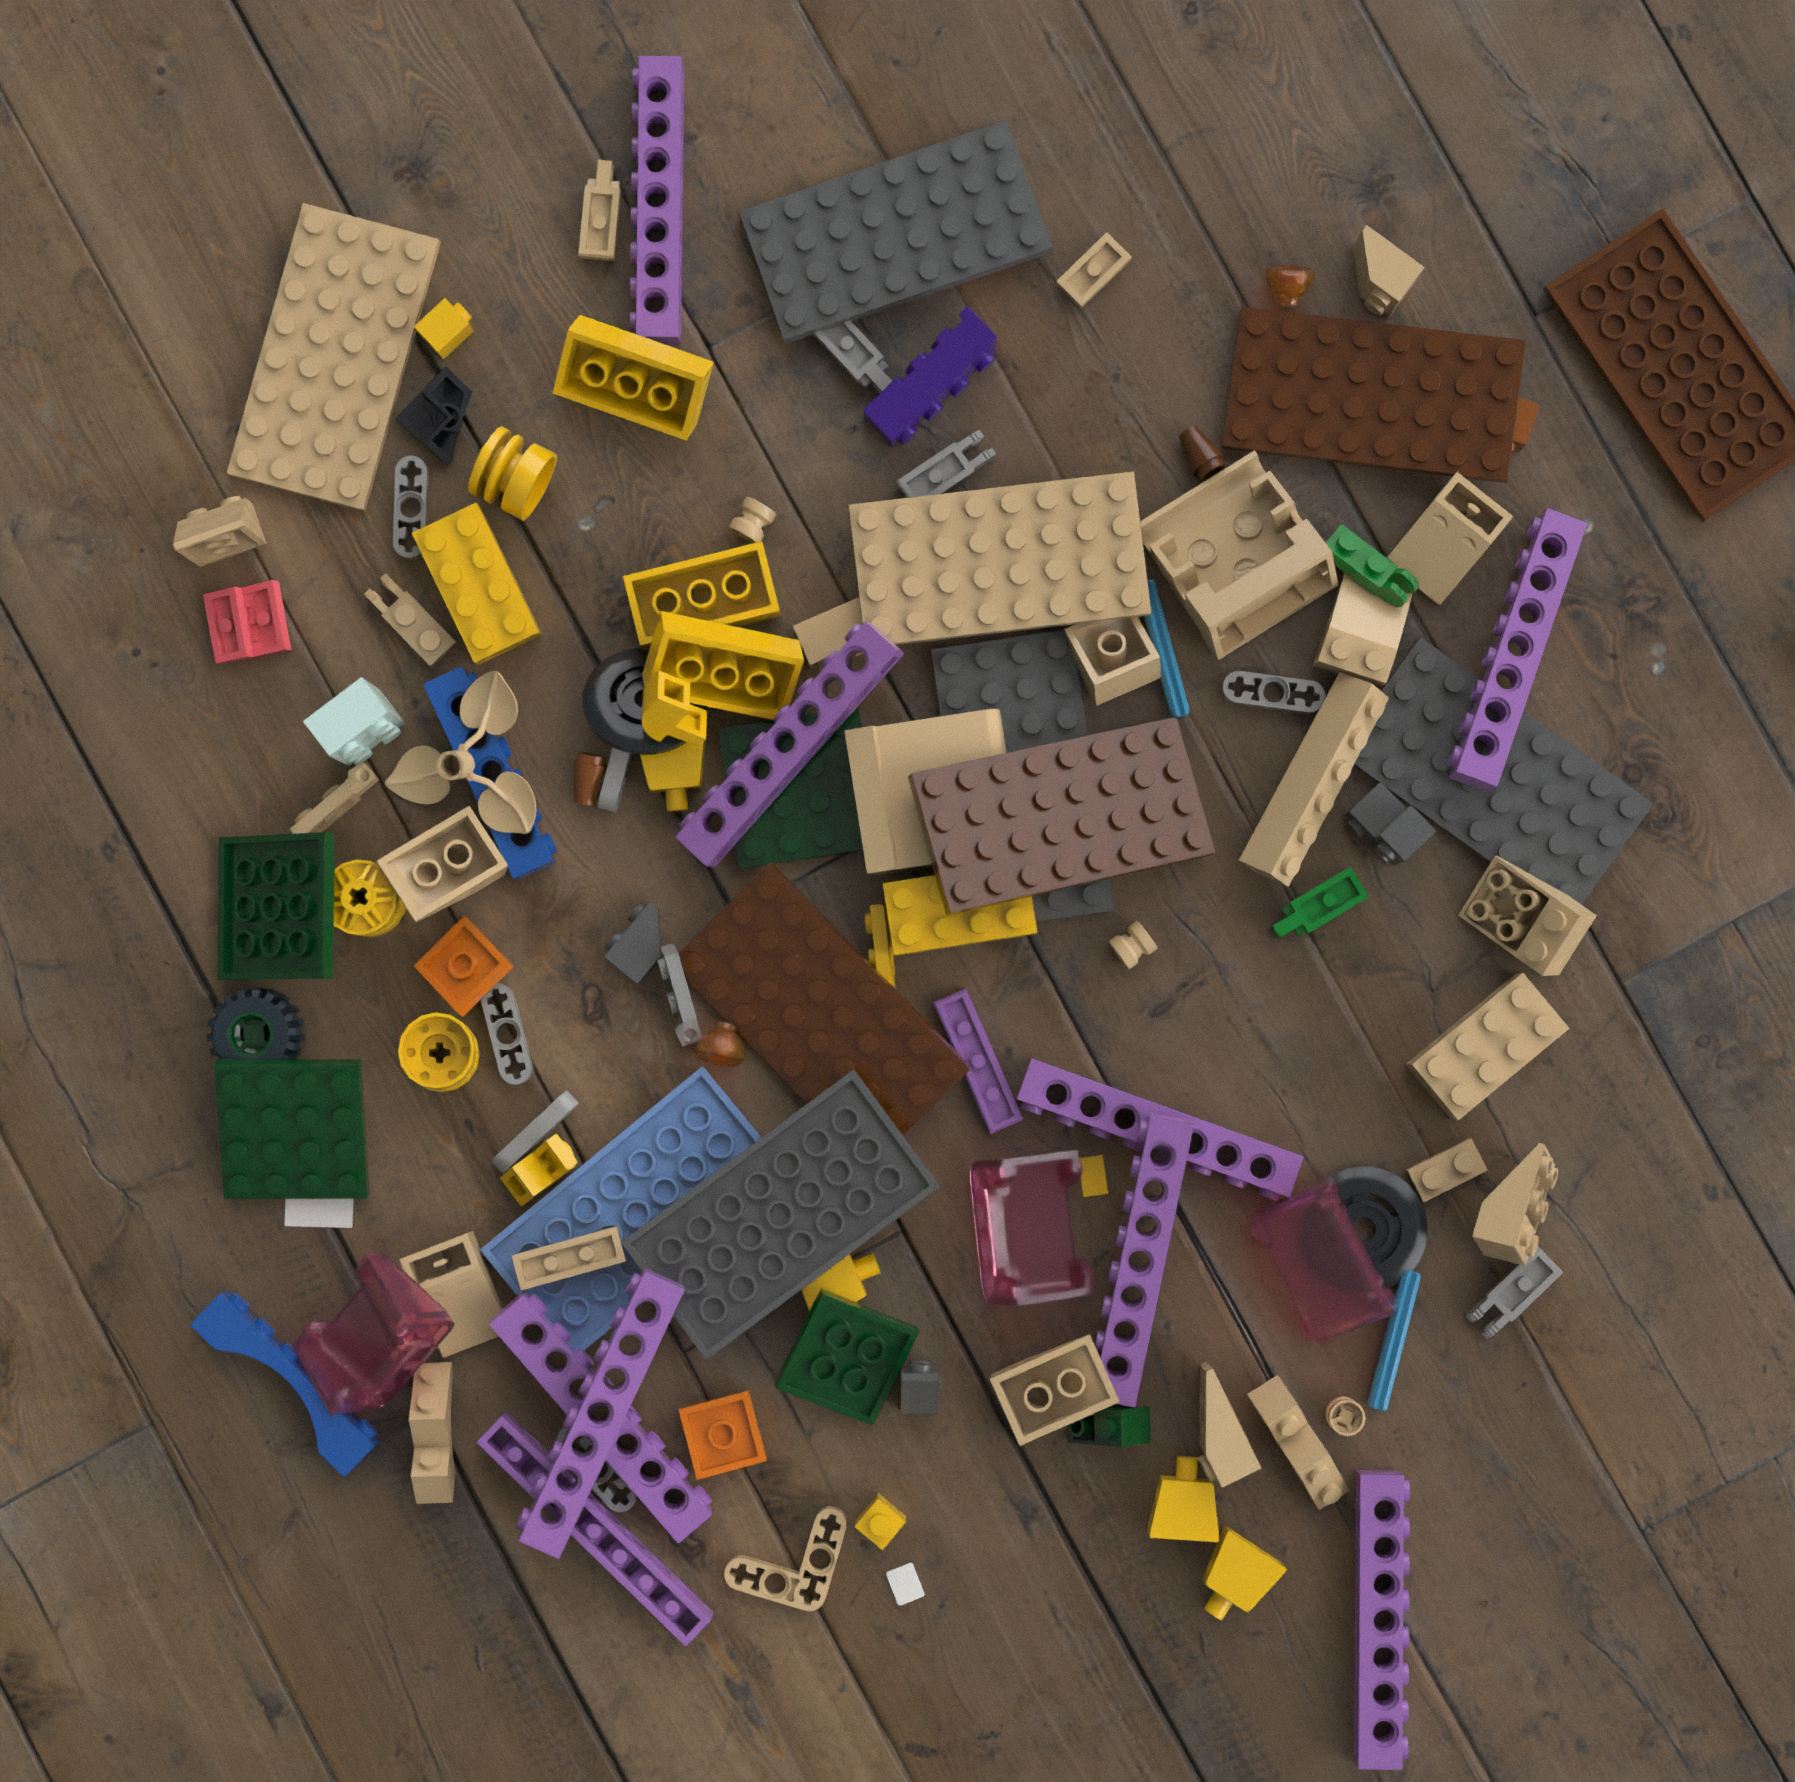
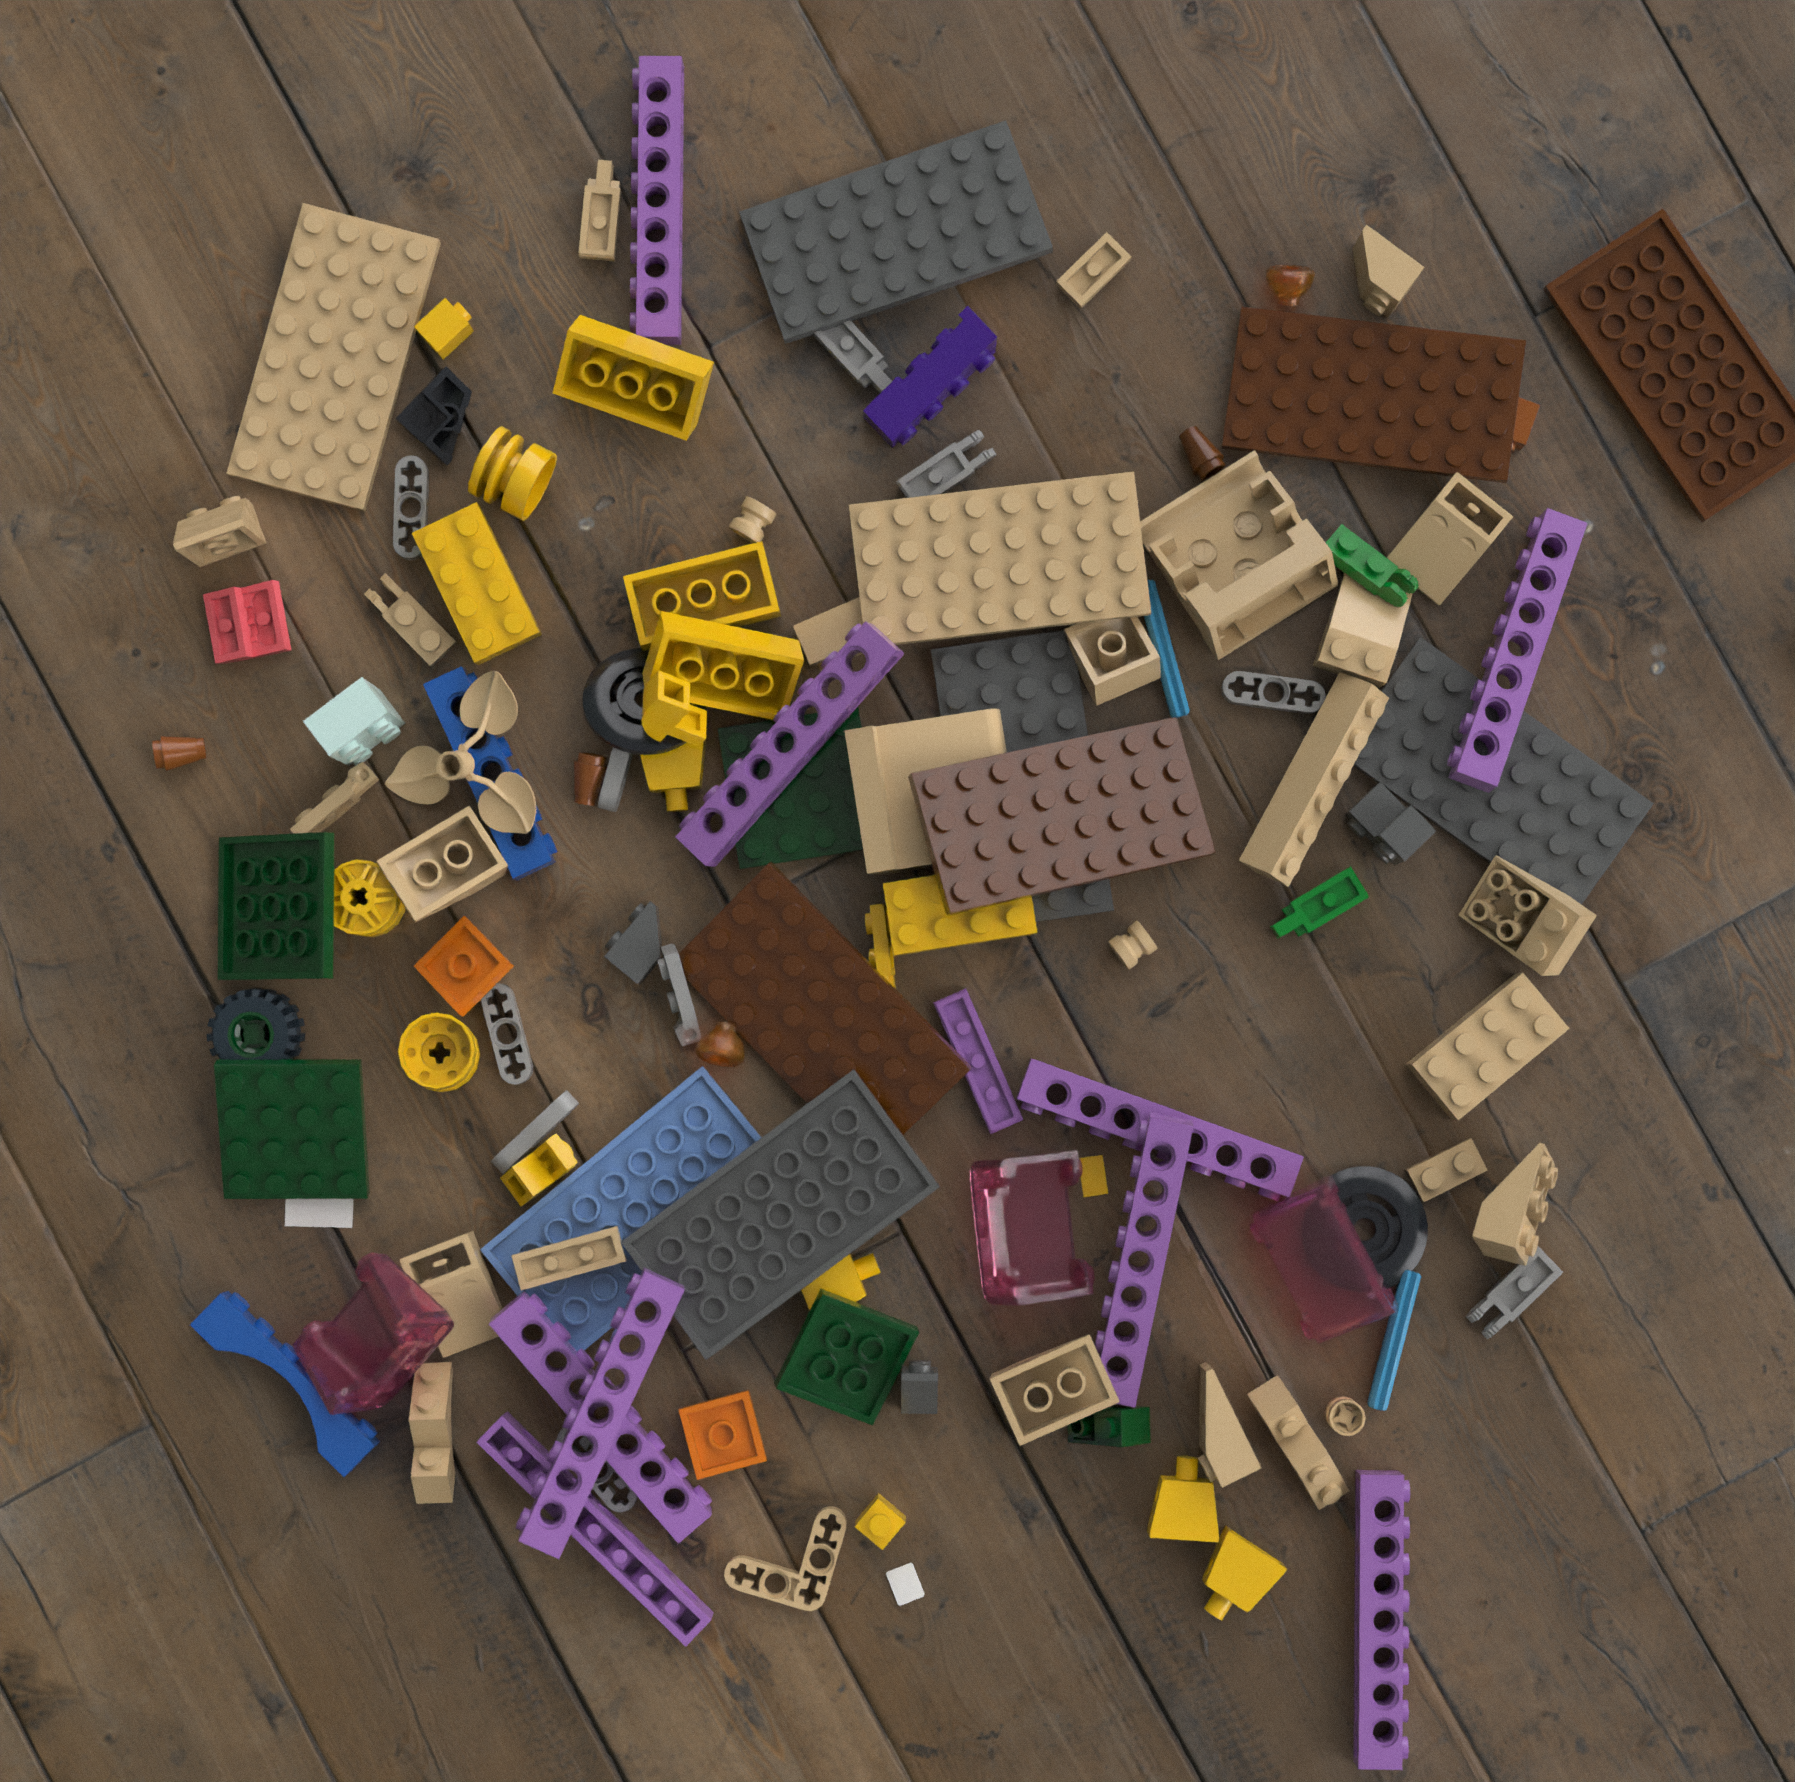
(177, 751): none -> dark orange cone

